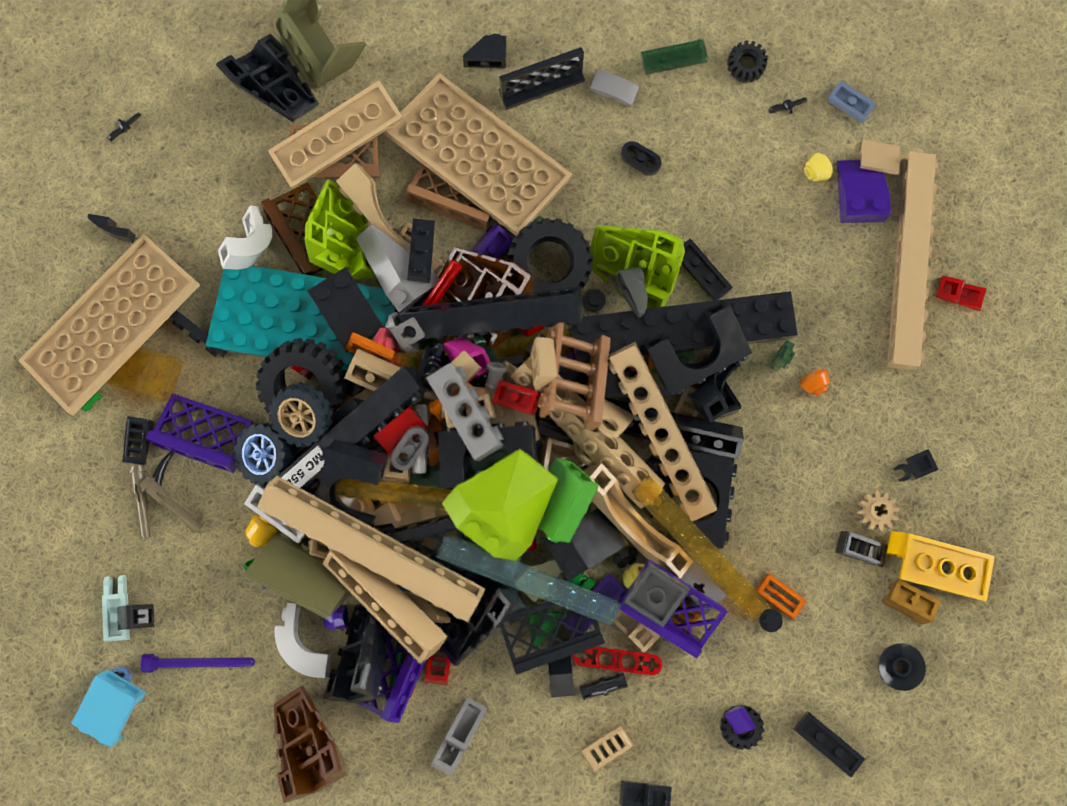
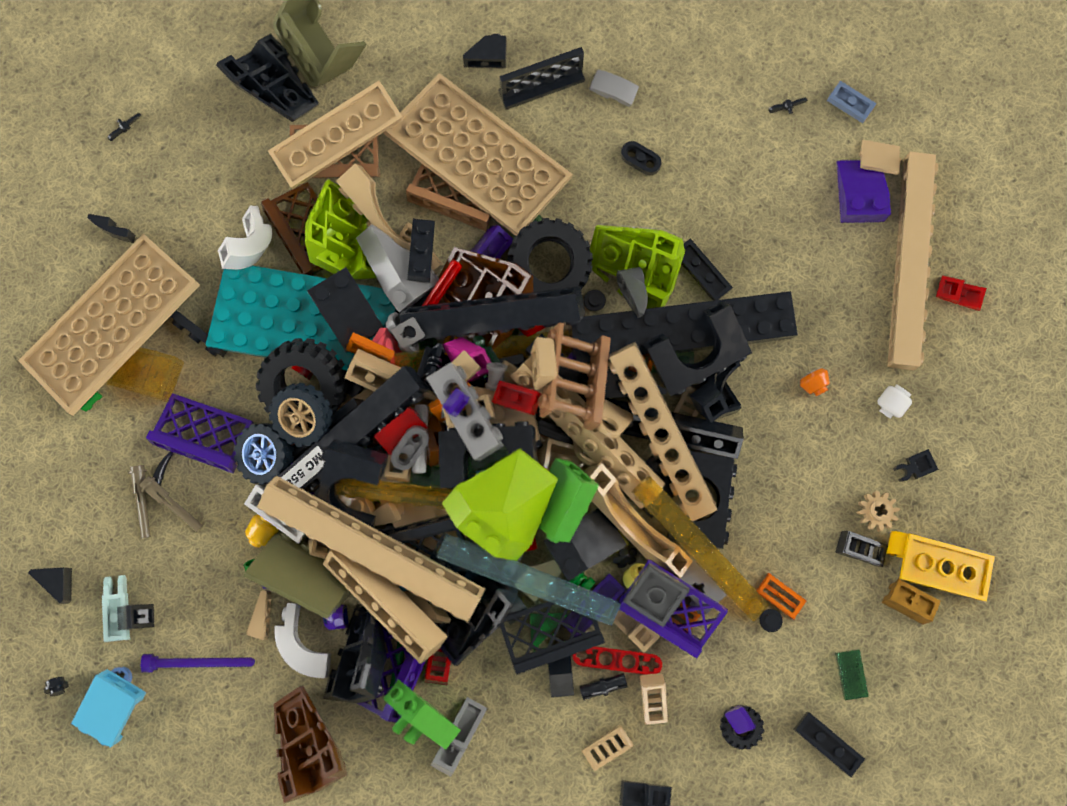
(55, 686): none -> black plate
(56, 582): none -> black slope
(128, 440): black slope -> none
(260, 619): none -> tan slope
(421, 715): none -> bright green piece
(456, 402): none -> dark purple slope
(654, 684): none -> tan slope
(674, 56): clear green plate -> none
(747, 50): black tyre -> none
(783, 356): clear green plate -> none
(818, 168): light yellow cone -> none
(851, 674): none -> clear green plate
(894, 401): none -> white head
(913, 670): black dish -> none

